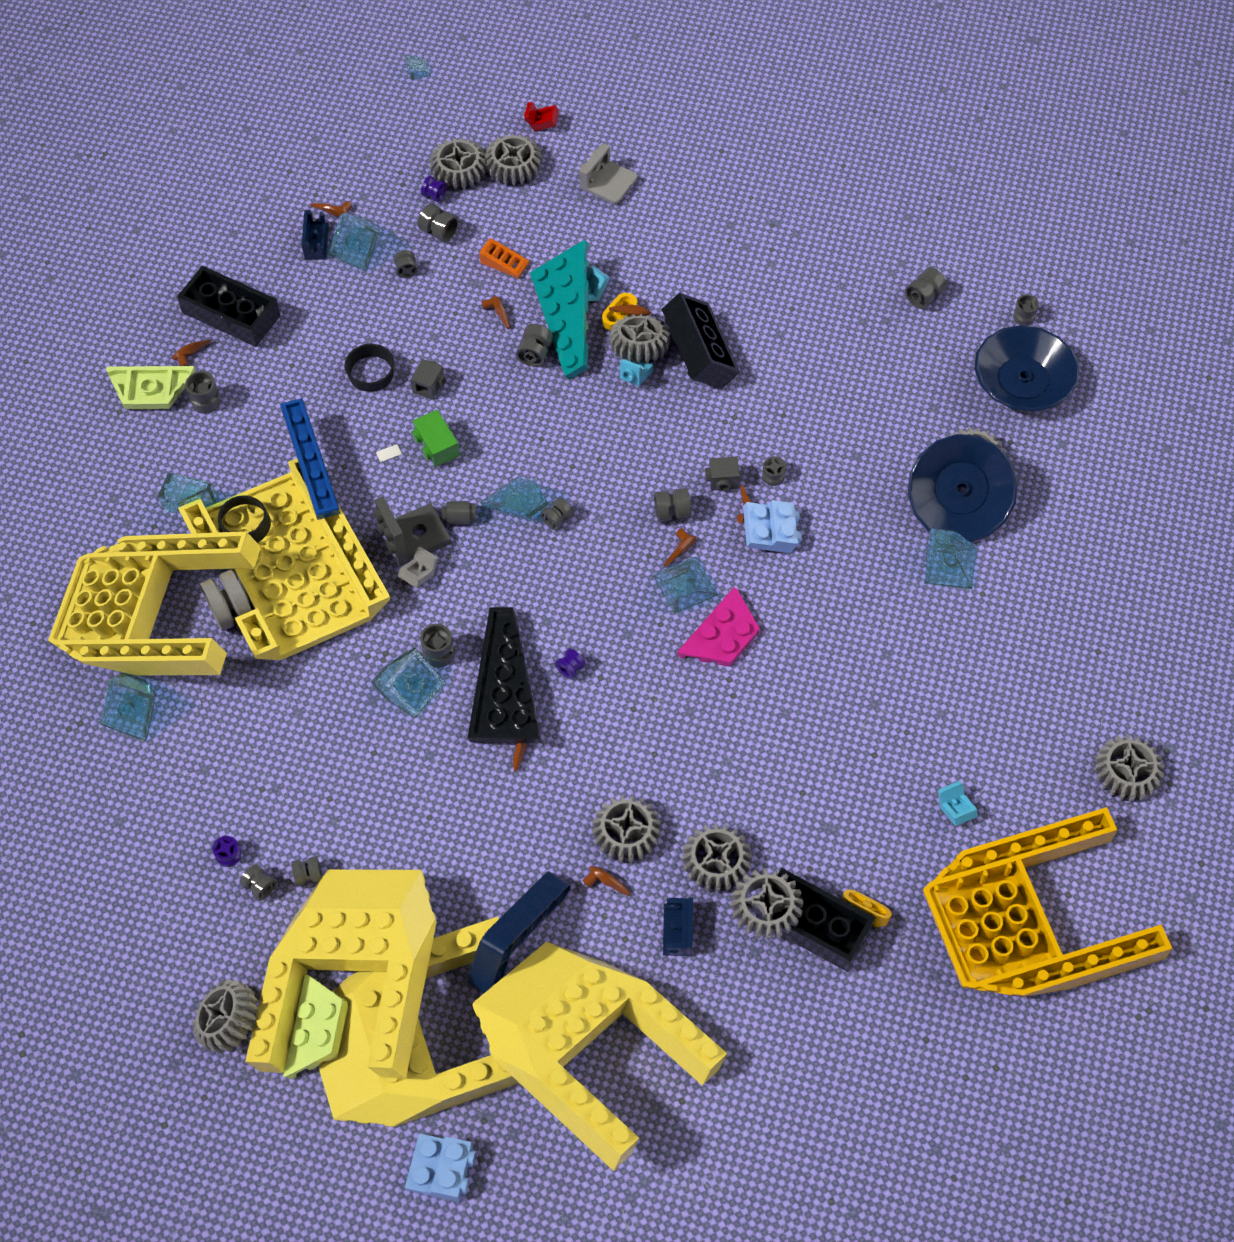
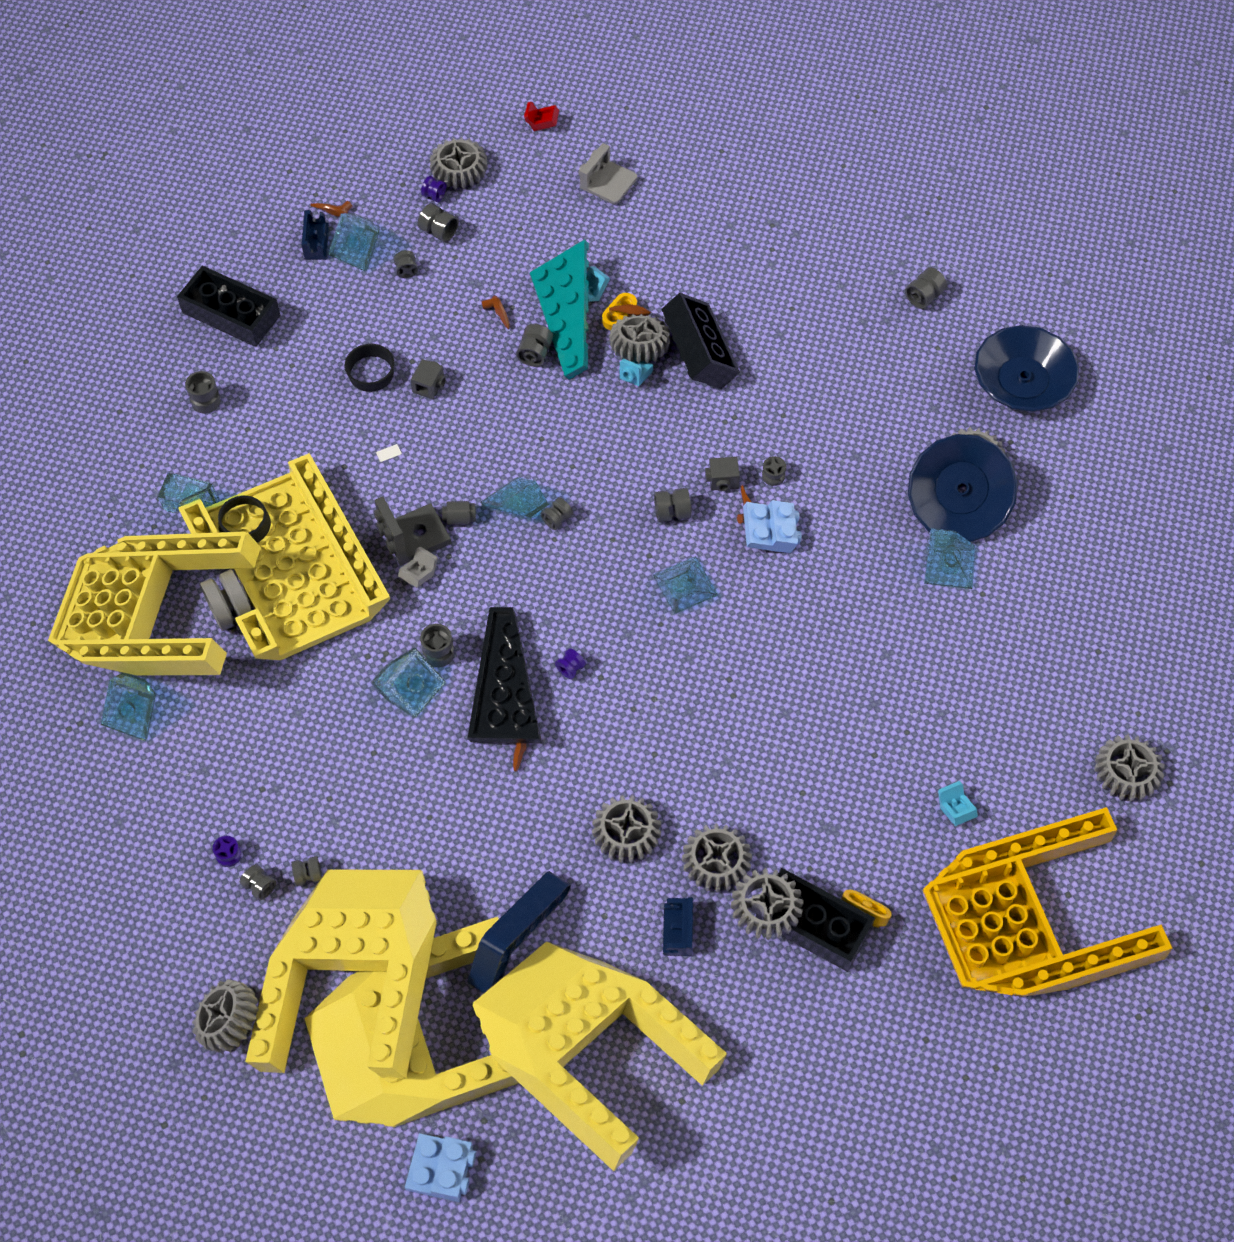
(149, 385): yellowish green wing -> none
(189, 350): dark orange bar -> none
(310, 459): blue tile -> none
(316, 1028): yellowish green wing -> none
(416, 67): clear light blue slope -> none
(436, 438): bright green brick -> none
(493, 249): orange slope -> none
(508, 158): light grey gear -> none
(608, 880): dark orange bar -> none
(685, 543): dark orange bar -> none
(723, 633): dark pink wing -> none
(1025, 310): dark grey wheel -> none

